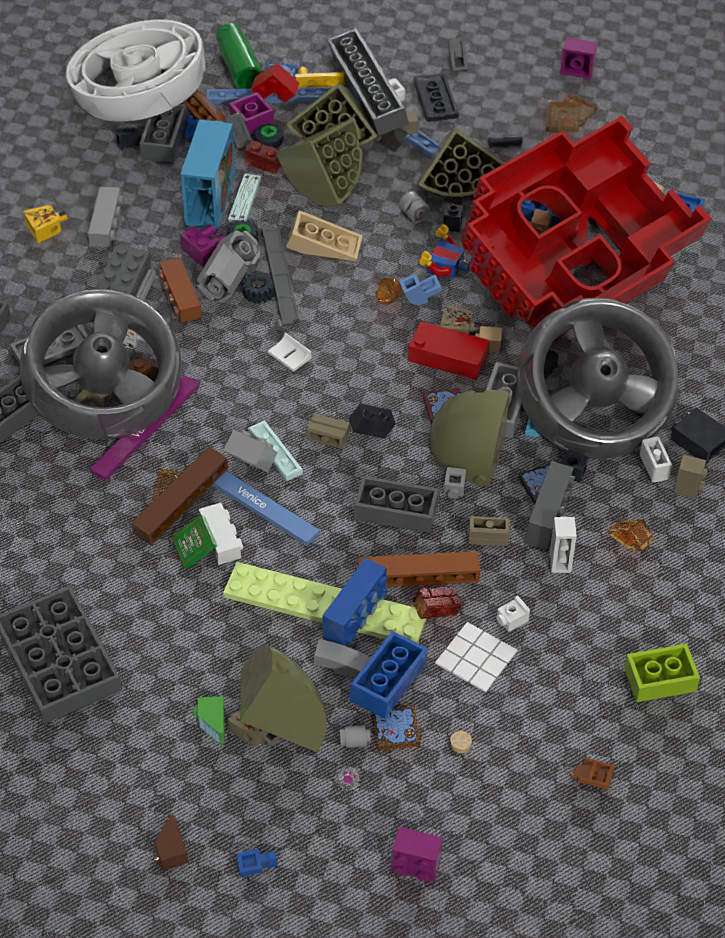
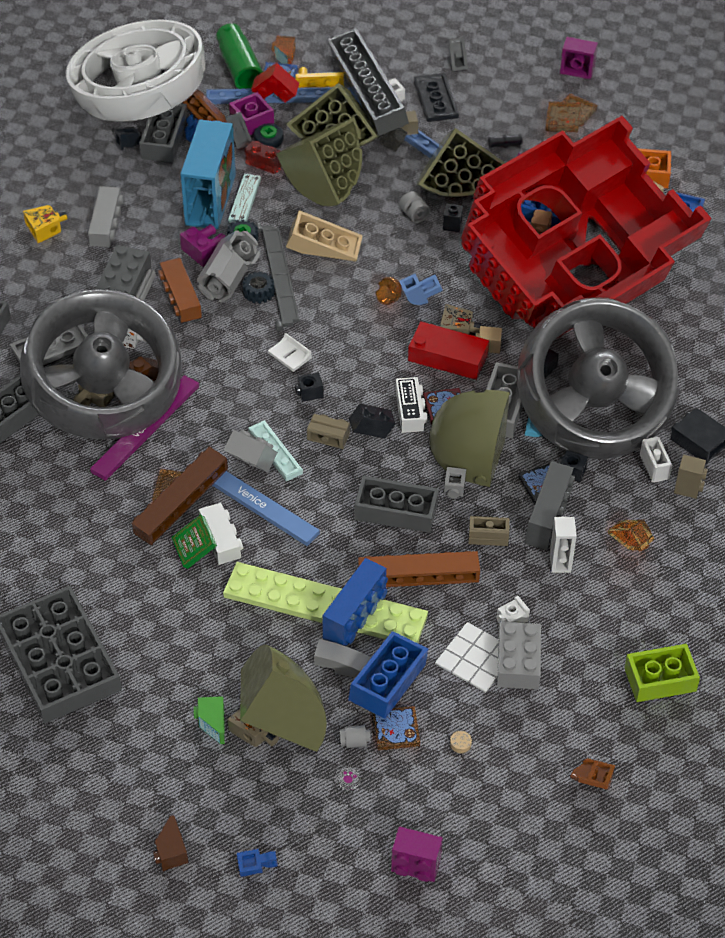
(284, 49): none -> clear orange slope
(309, 387): none -> black brick
(410, 404): none -> white brick
(437, 602): clear red brick -> none
(446, 257): torso -> none
(519, 655): none -> light grey brick
(660, 166): none -> orange brick

